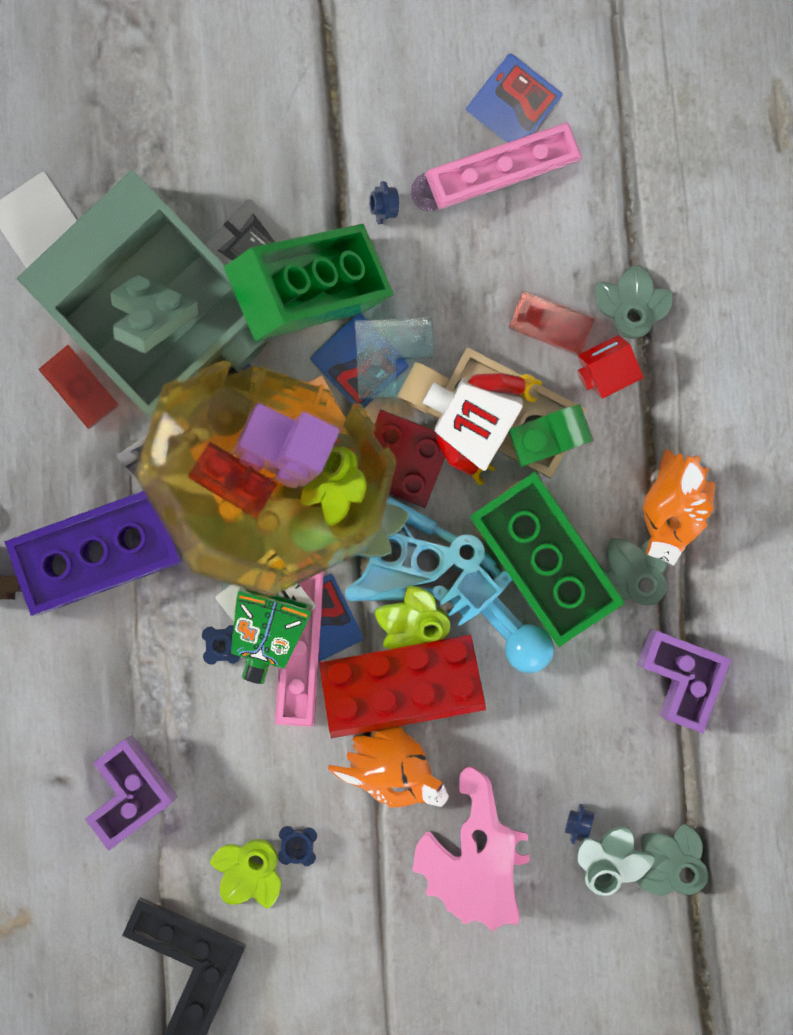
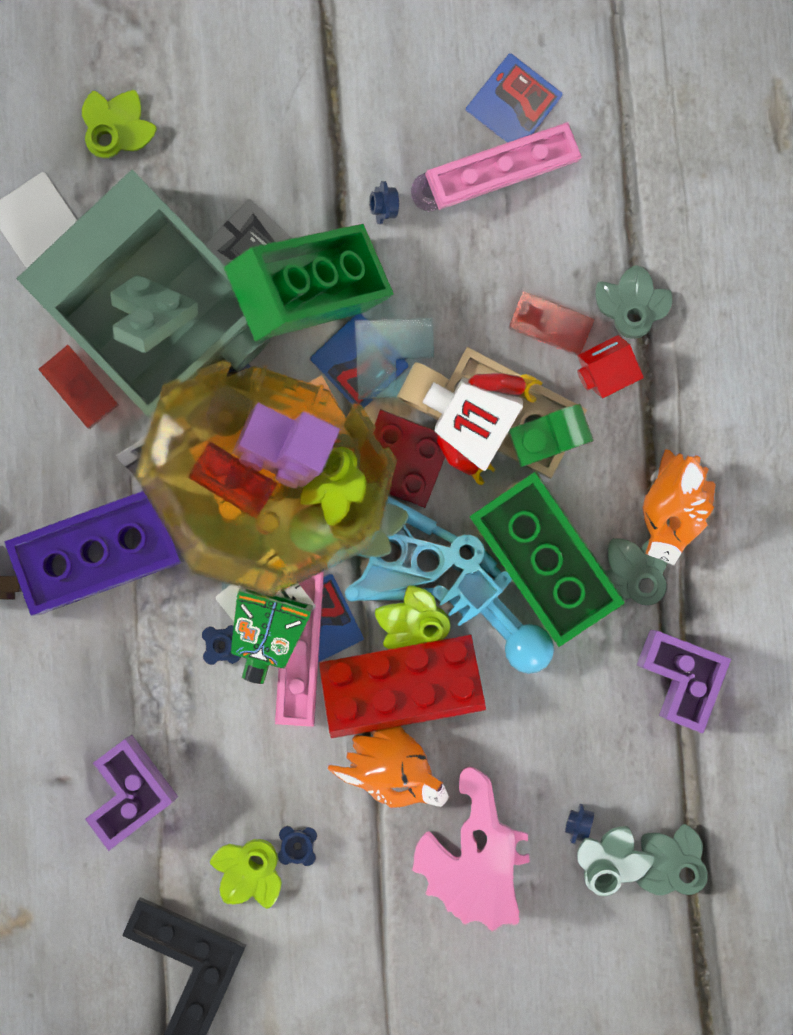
(116, 118): none -> lime plate

